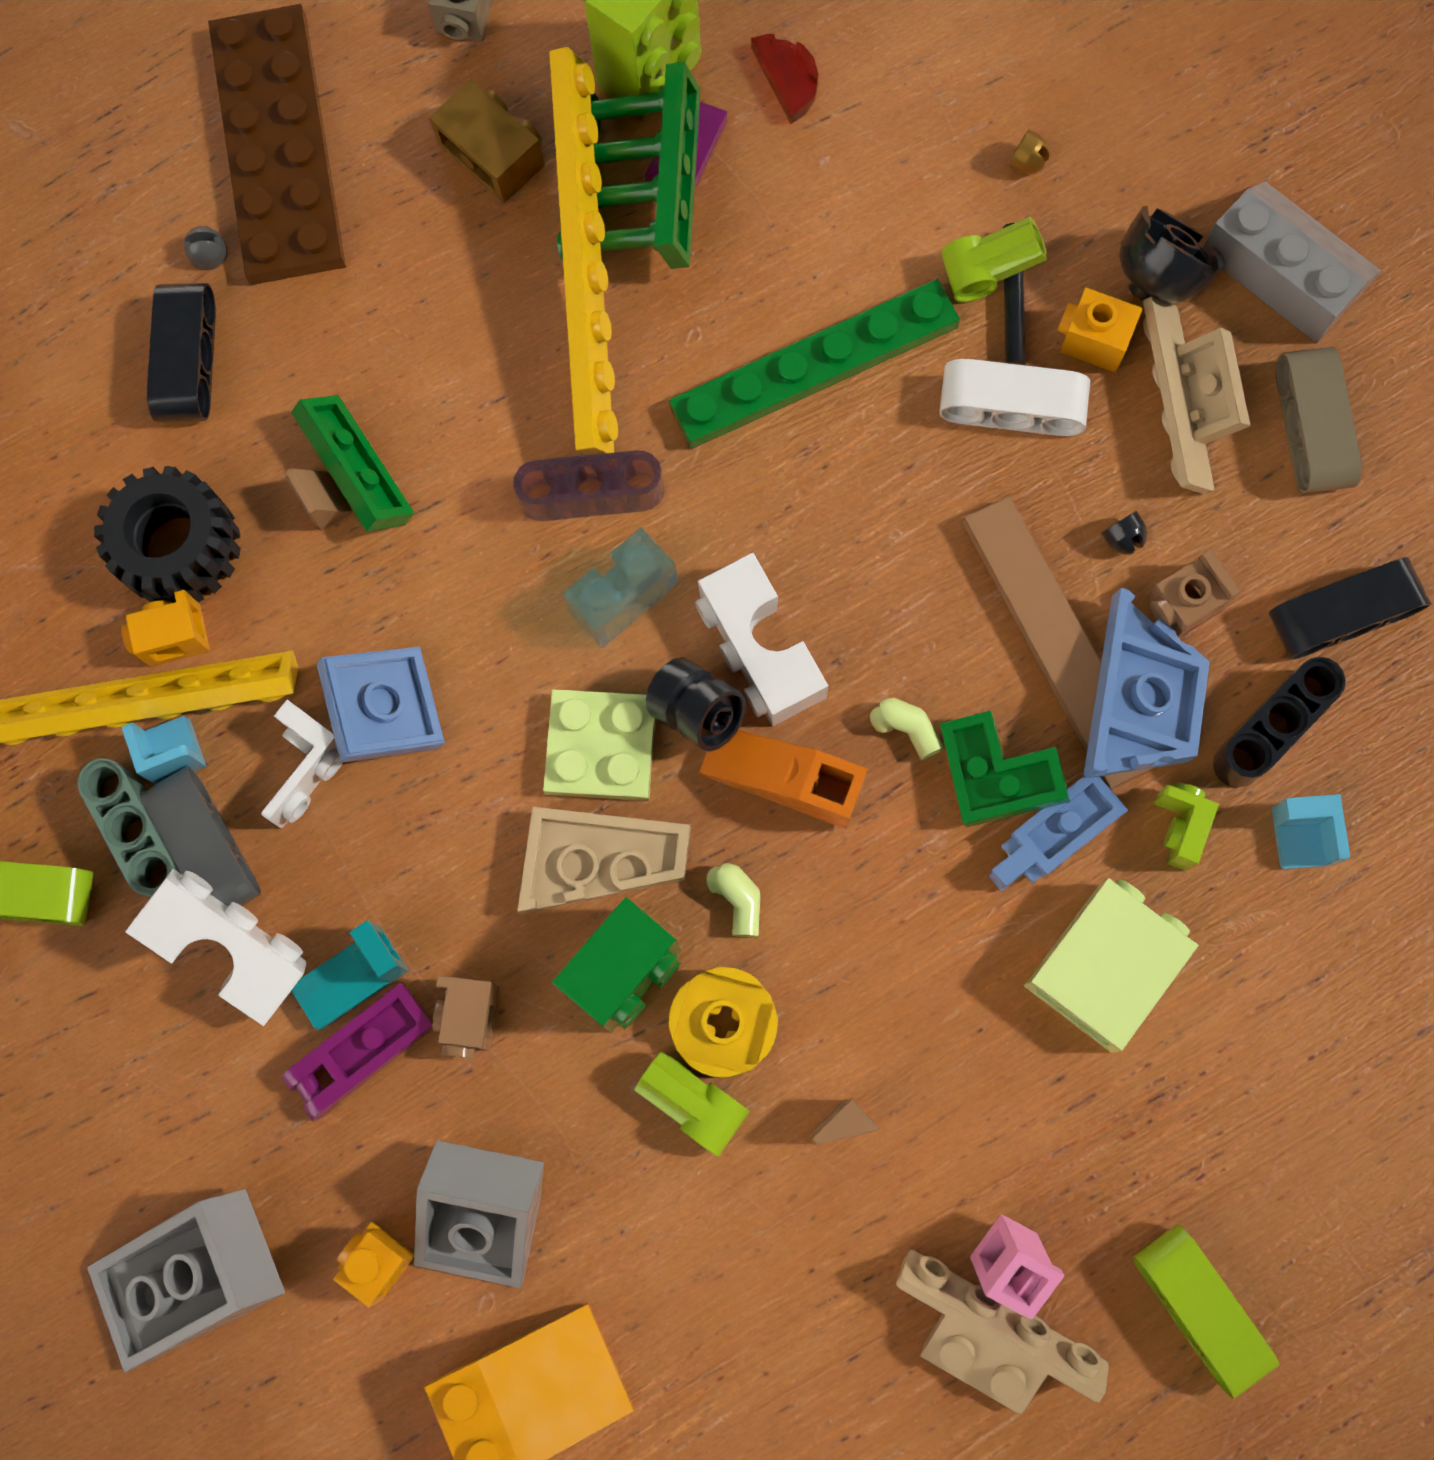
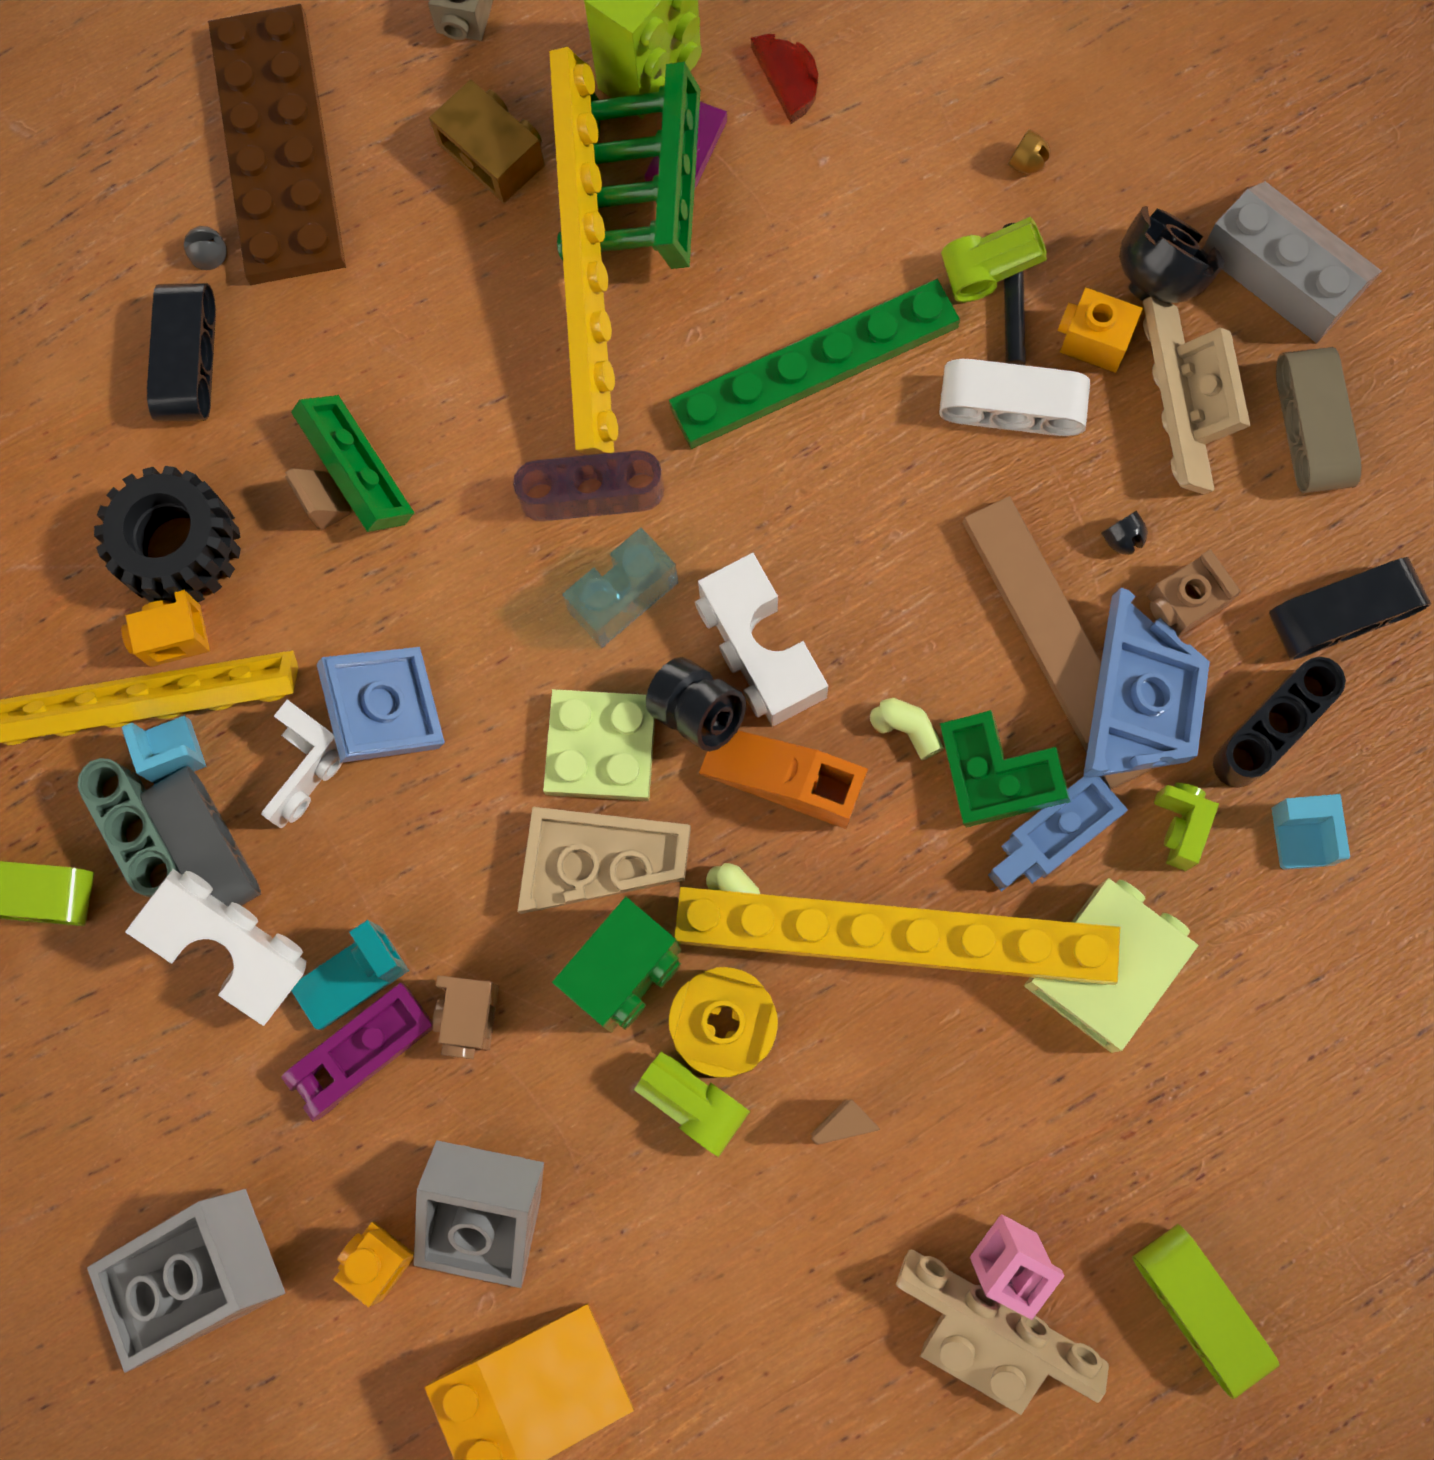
(899, 935): none -> yellow plate

